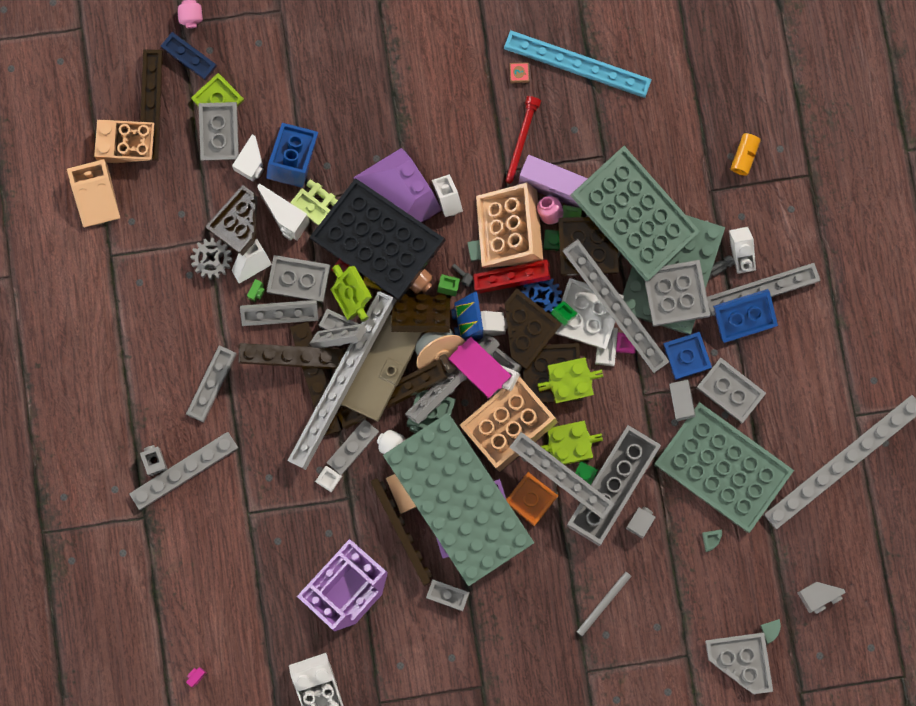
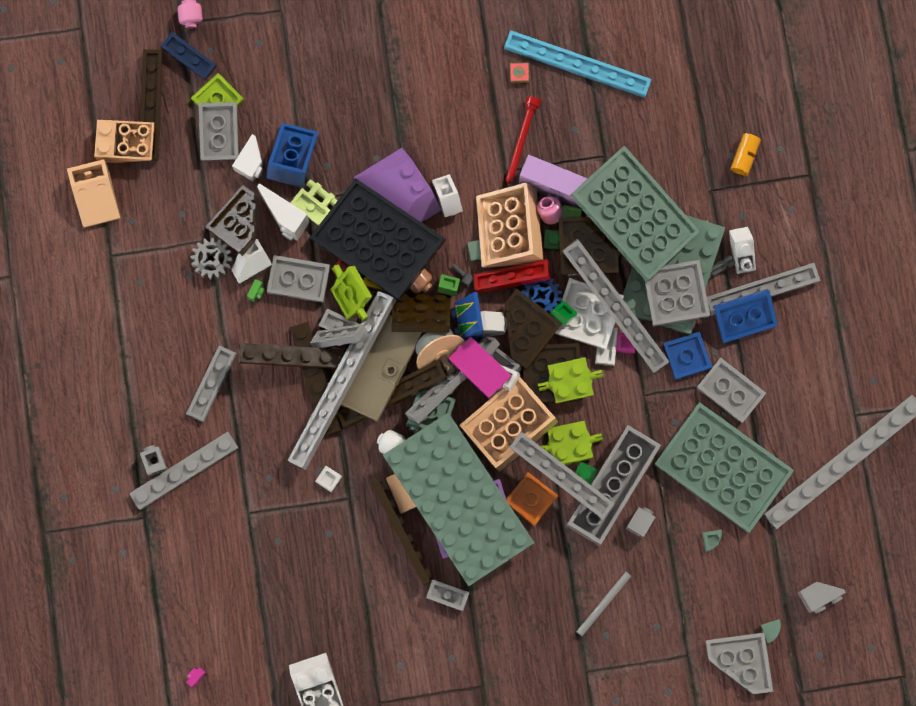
(279, 313): light grey plate -> none
(345, 587): medium lavender slope -> none
(352, 447): light grey plate -> none
(682, 400): light grey tile -> none

